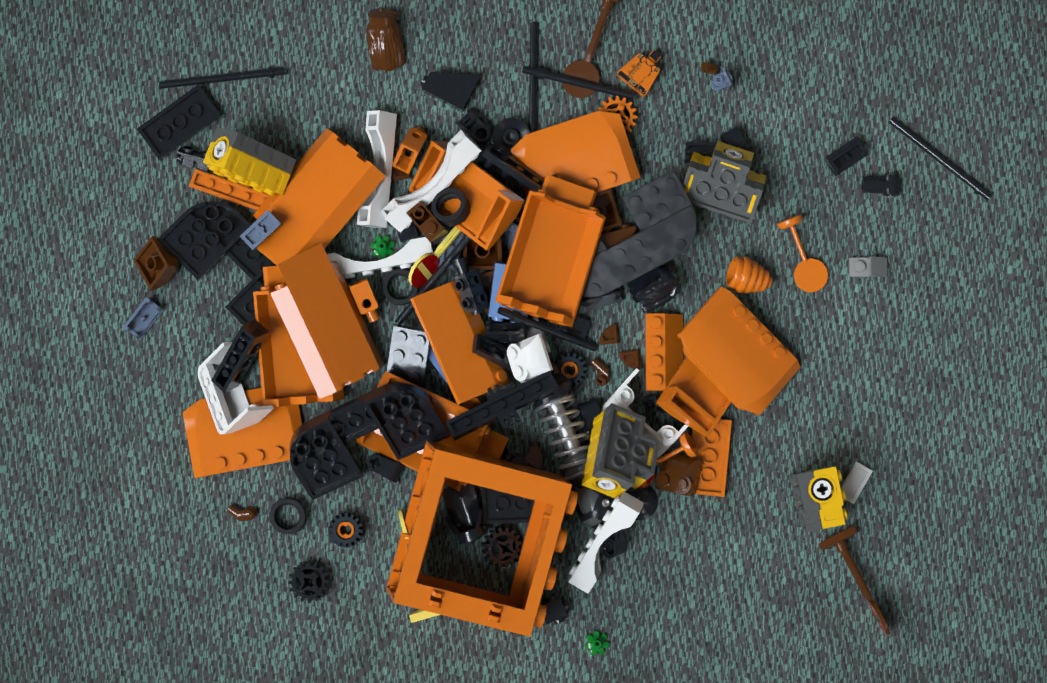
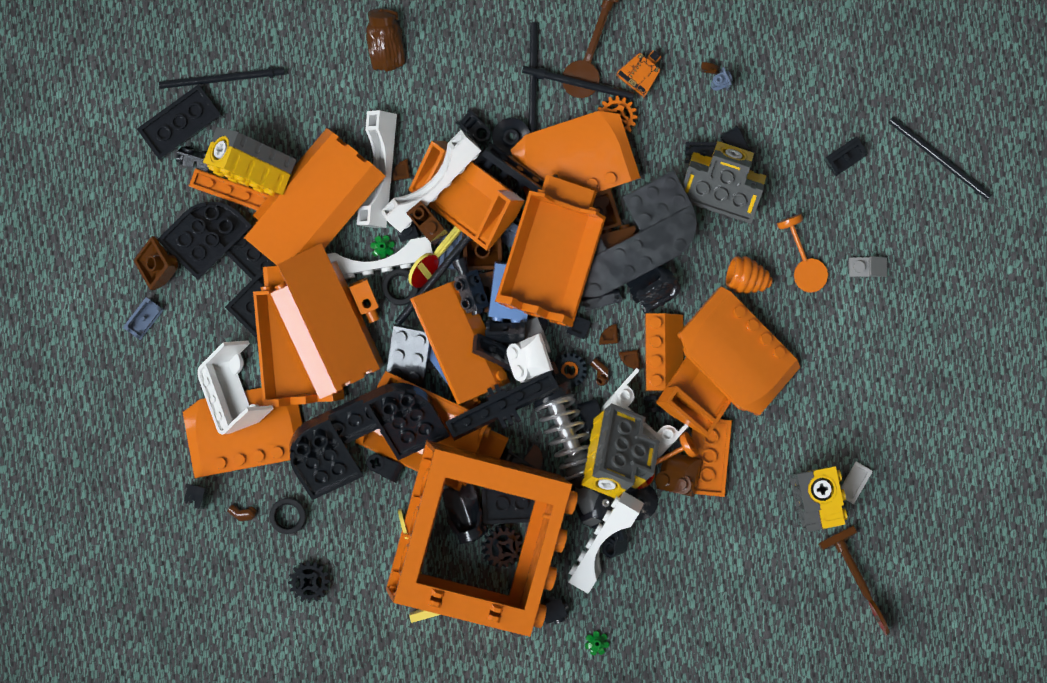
(197, 494): none -> black hinge
(240, 356): black brick -> none
(260, 230): sand blue hinge -> none
(345, 540): black bush -> none
(413, 141): orange torso -> none
(450, 88): black slope -> none
(458, 217): black tyre -> none
(517, 317): black bar -> none
(881, 185): black piece -> none

